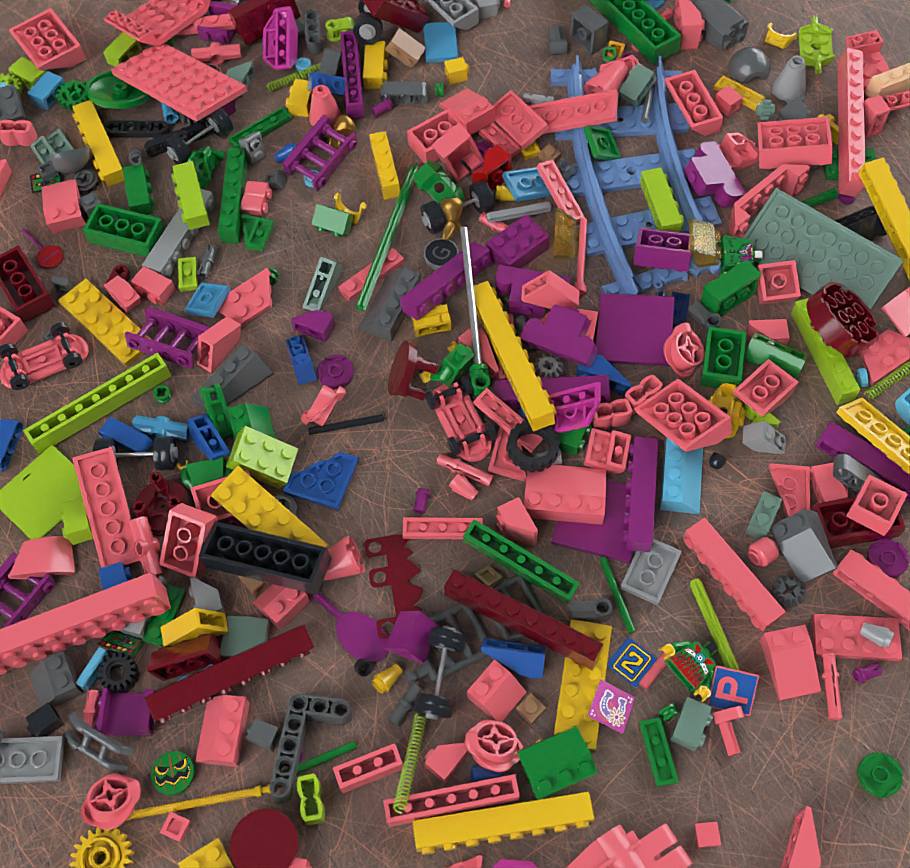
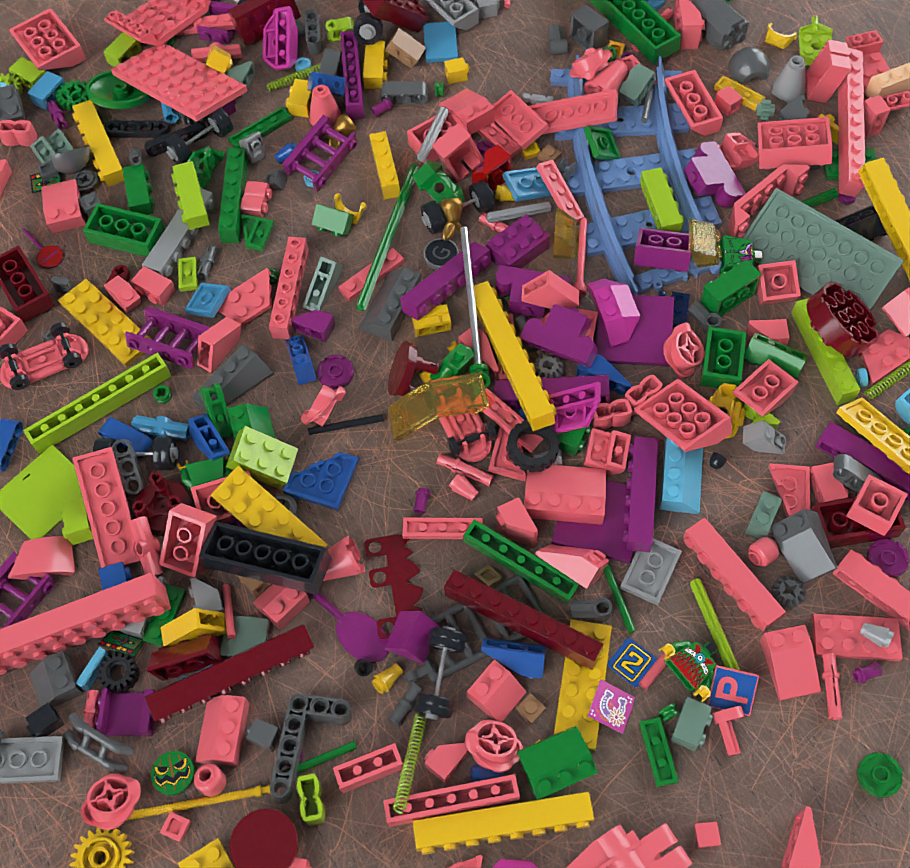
(57, 115): none -> magenta pin
(127, 476): none -> dark grey beam
(210, 780): none -> coral head
(219, 59): none -> yellow brick
(230, 627): none -> coral bar
(288, 288): none -> coral brick
(432, 134): none -> light grey axle
(436, 400): none -> clear yellow windscreen
(579, 564): none -> coral slope
(590, 63): none -> coral piece
(615, 309): none -> dark pink wedge
(827, 71): none -> coral piece

